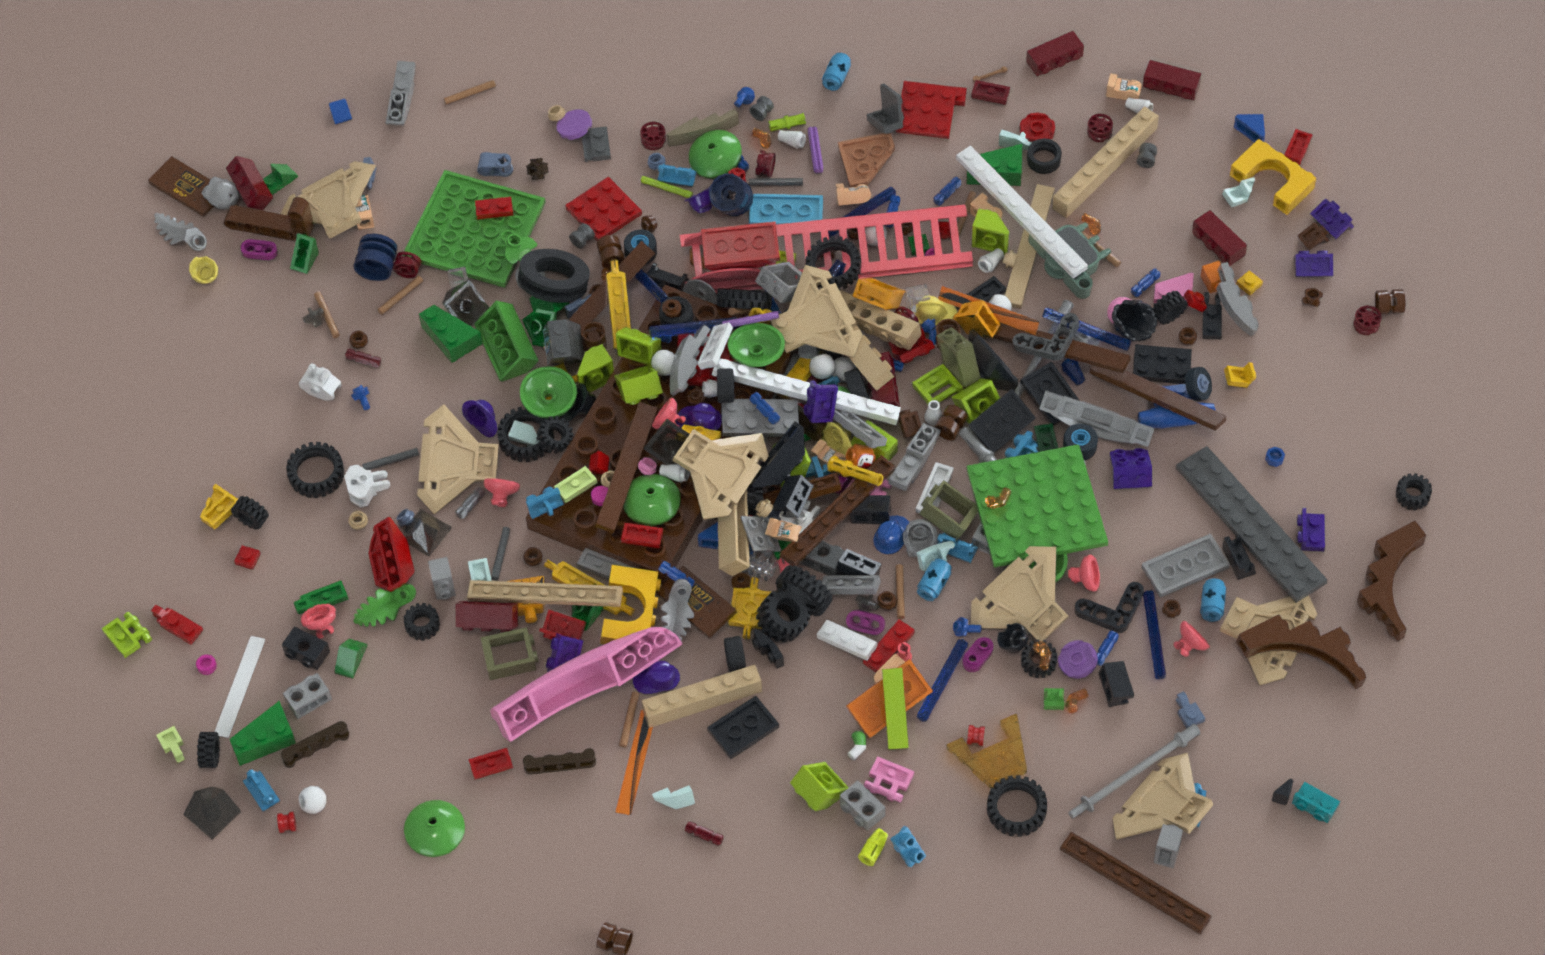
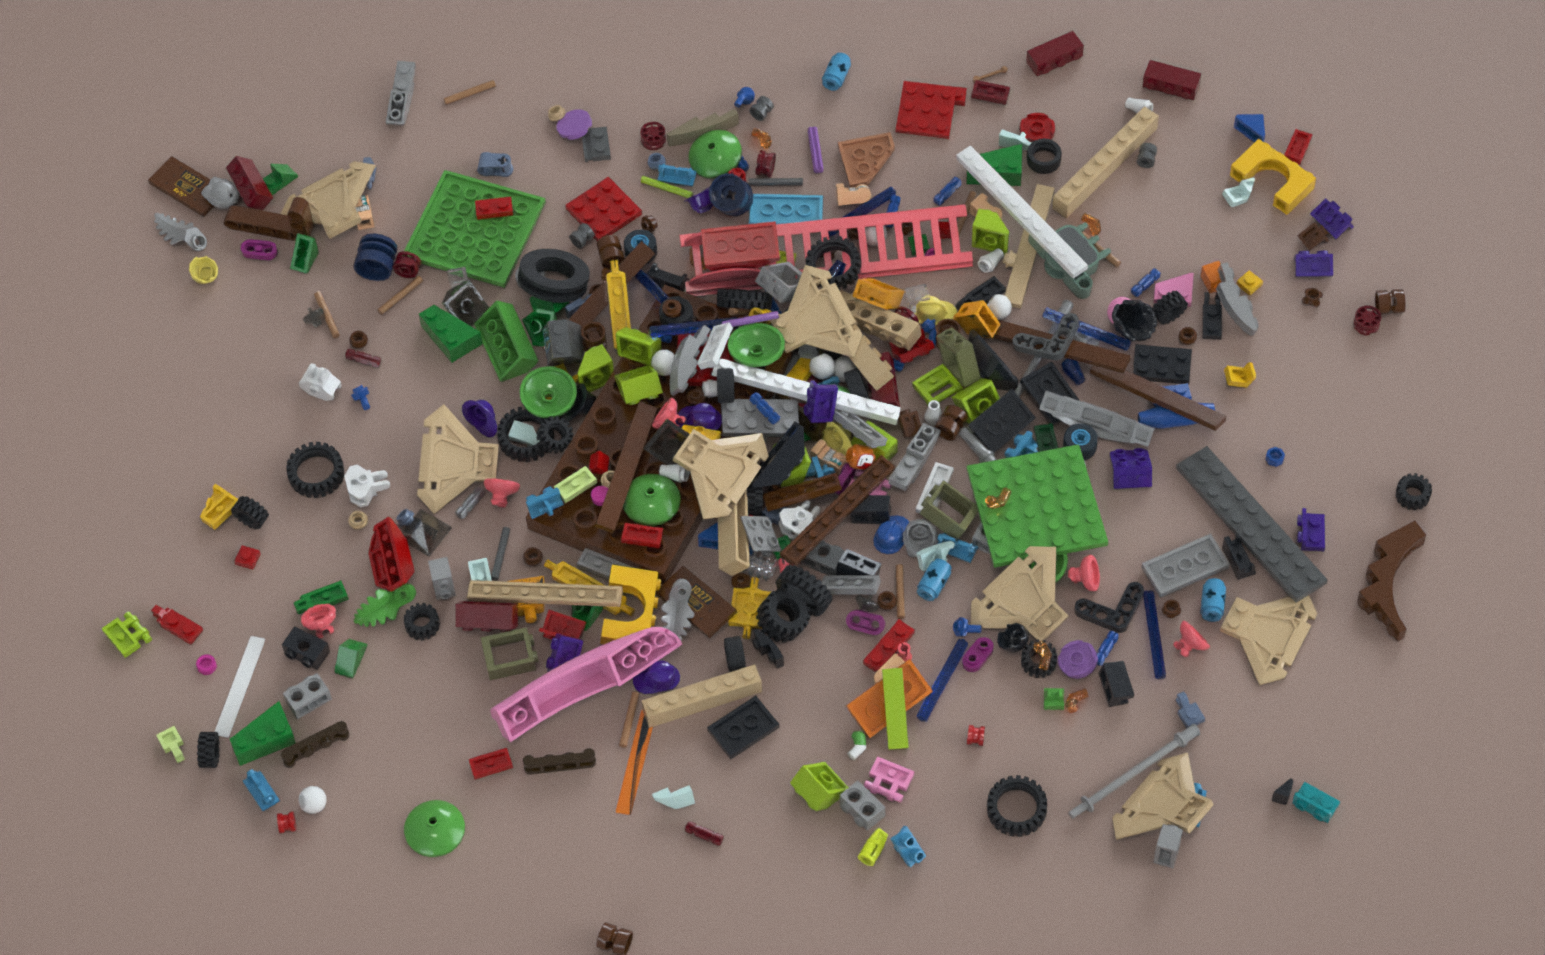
(211, 810): clear smoke slope -> none
(340, 111): blue slope -> none
(390, 459): dark grey bar -> none
(516, 252): bright green plate -> none
(537, 168): dark brown gear -> none
(647, 466): bright pink plate -> none
(674, 573): blue axle -> none
(701, 290): light grey dish -> none
(764, 508): tan plate -> none
(783, 530): light nougat leg -> none
(787, 122): lime pin -> none
(793, 138): white cone -> none
(793, 496): black hinge -> none
(847, 469): yellow pin -> none
(847, 640): white plate -> none
(891, 115): dark grey bracket -> none
(997, 760): clear yellow wing -> none
(1003, 315): orange sticker -> none
(1099, 128): dark red wheel -> none
(1123, 88): light nougat leg -> none
(1135, 883): reddish brown tile -> none
(1195, 300): red plate -> none
(1198, 383): black wheel -> none
(1219, 238): dark red brick -> none
(1306, 639): reddish brown arch -> none

